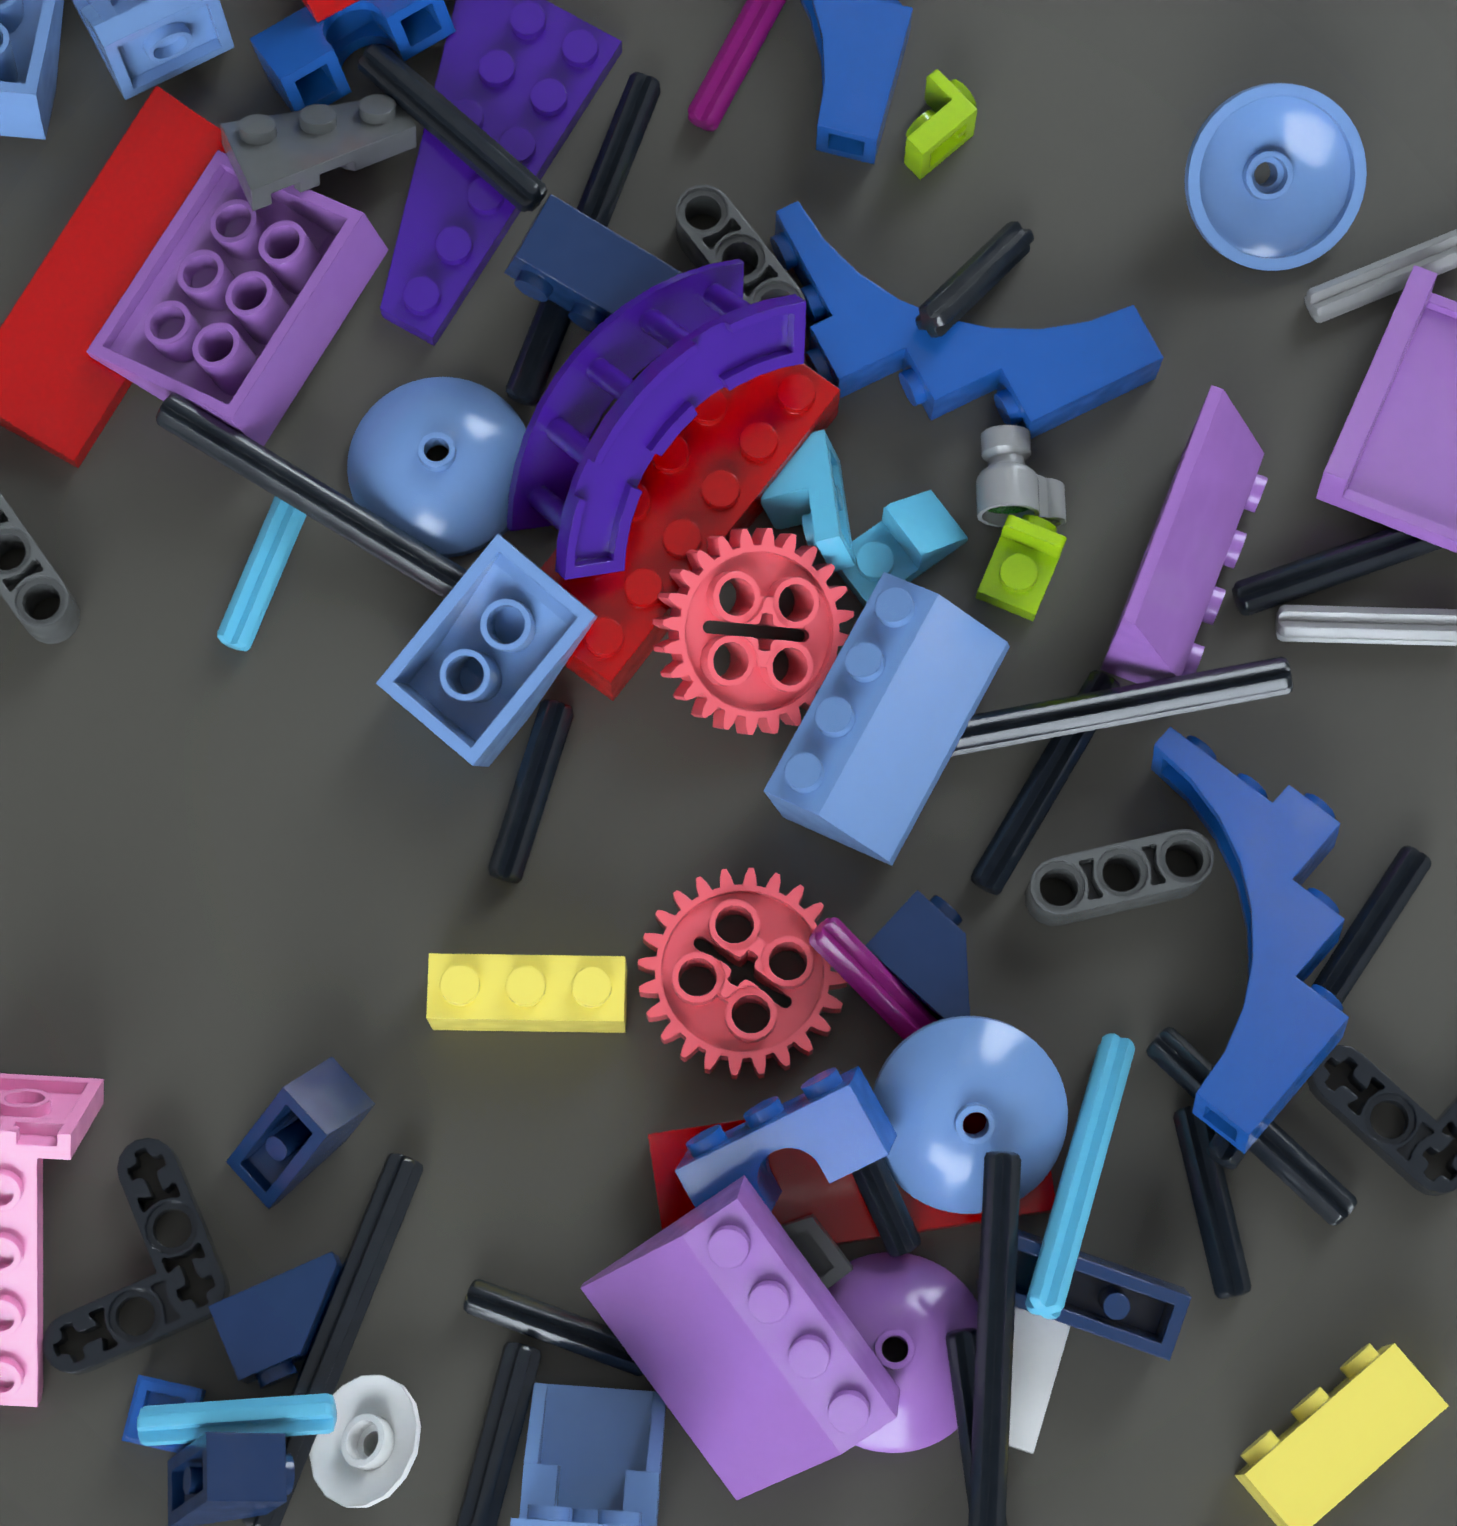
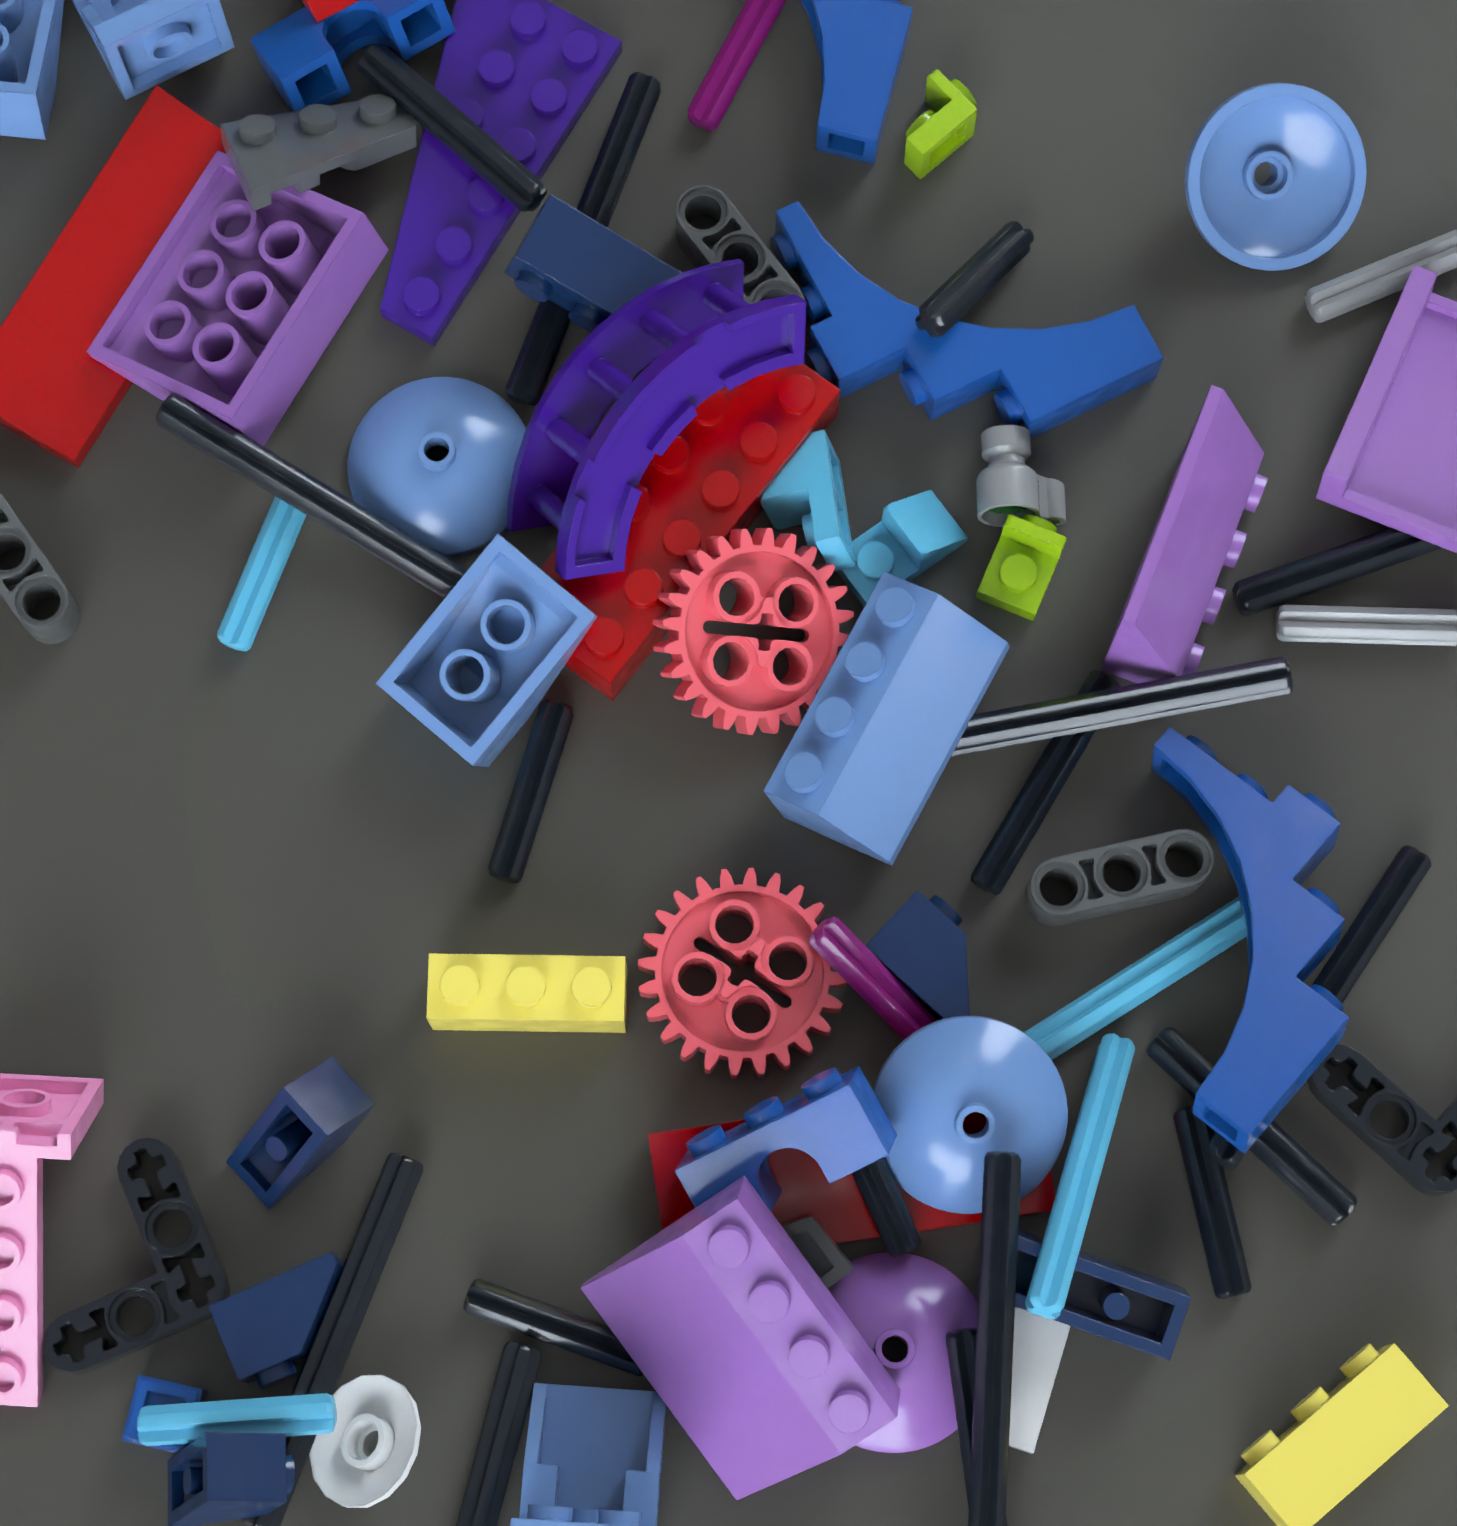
(1140, 980): none -> medium azure axle

